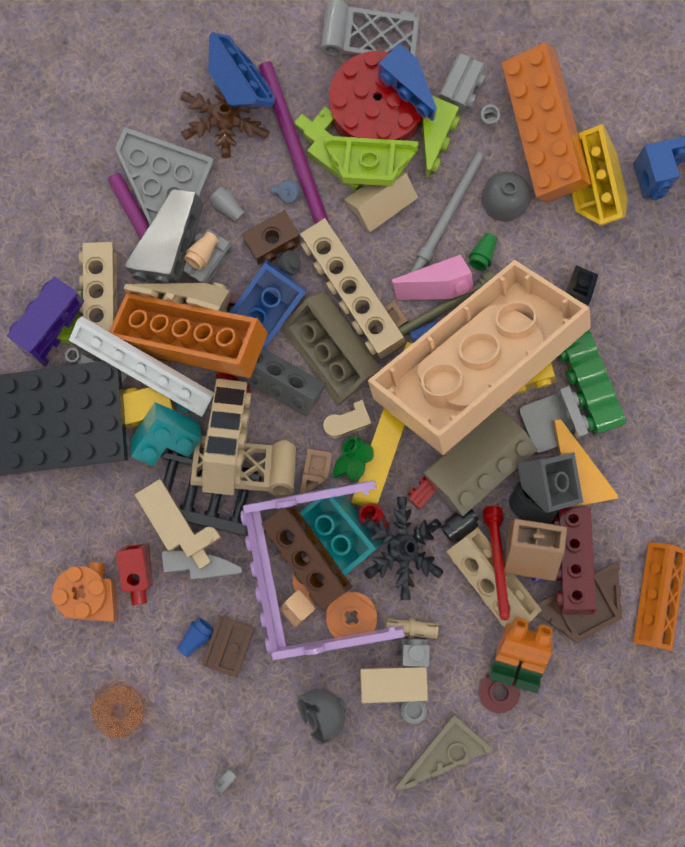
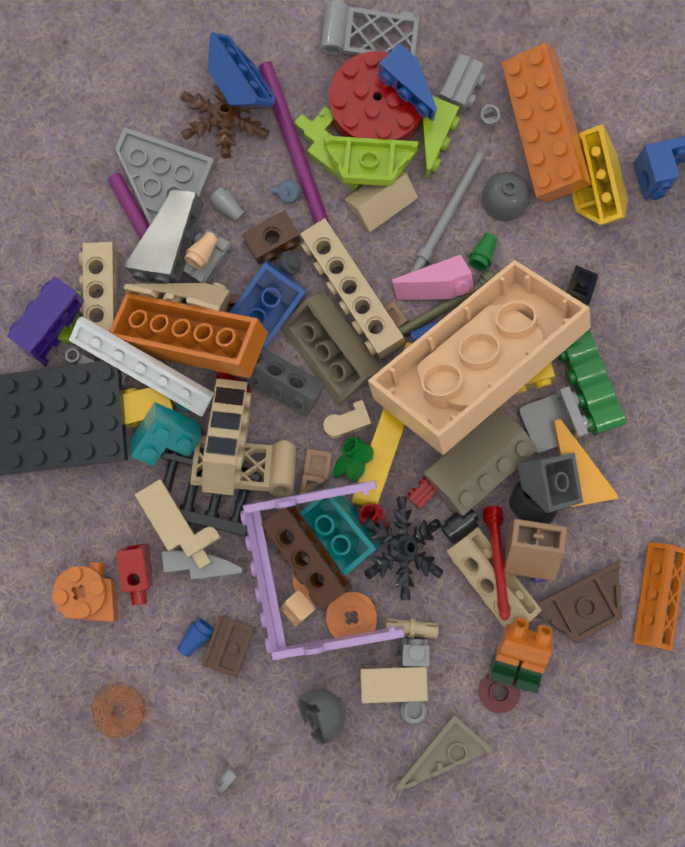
(577, 564): dark red brick -> none

